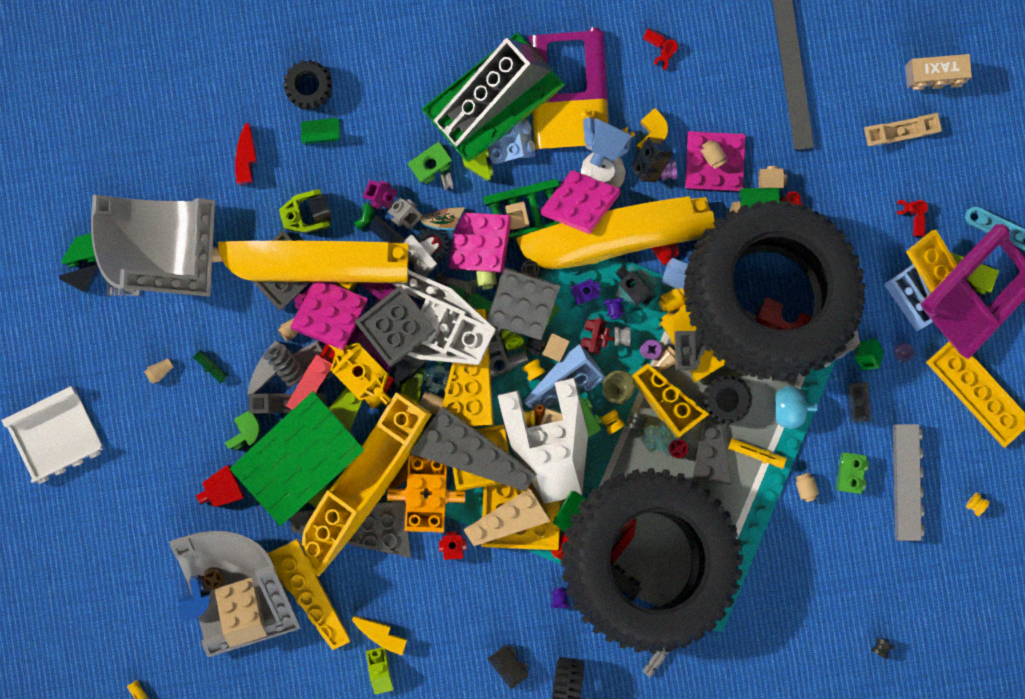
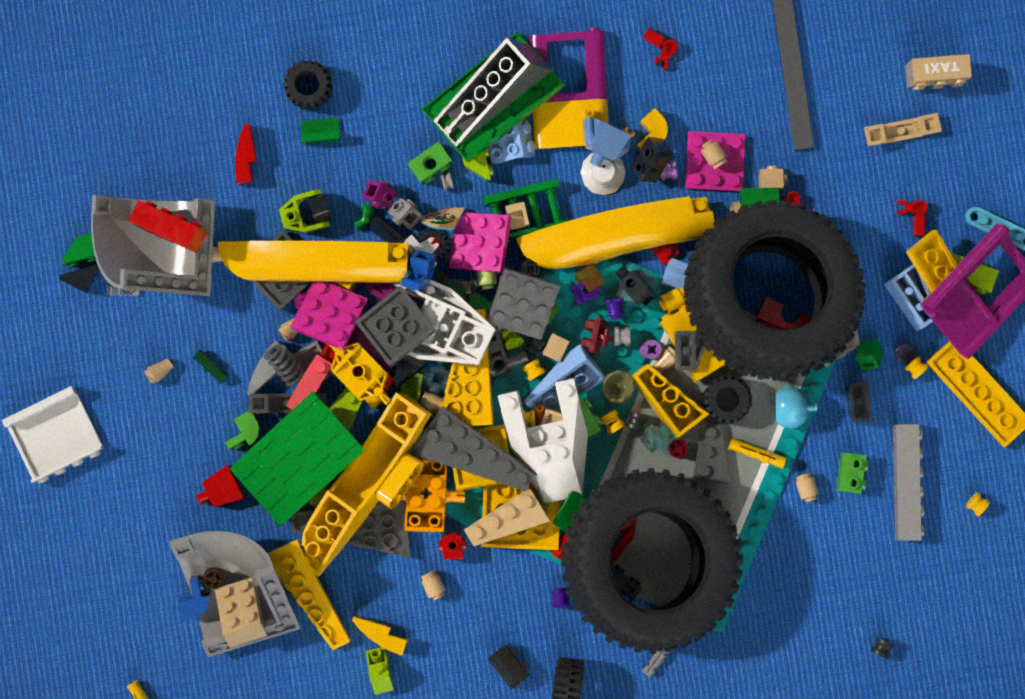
(167, 226): none -> red wedge
(399, 480): none -> yellow beam
(420, 271): none -> blue brick
(433, 585): none -> tan brick
(580, 202): dark pink plate -> none
(589, 278): none -> clear orange panel
(916, 367): none -> yellow wheel

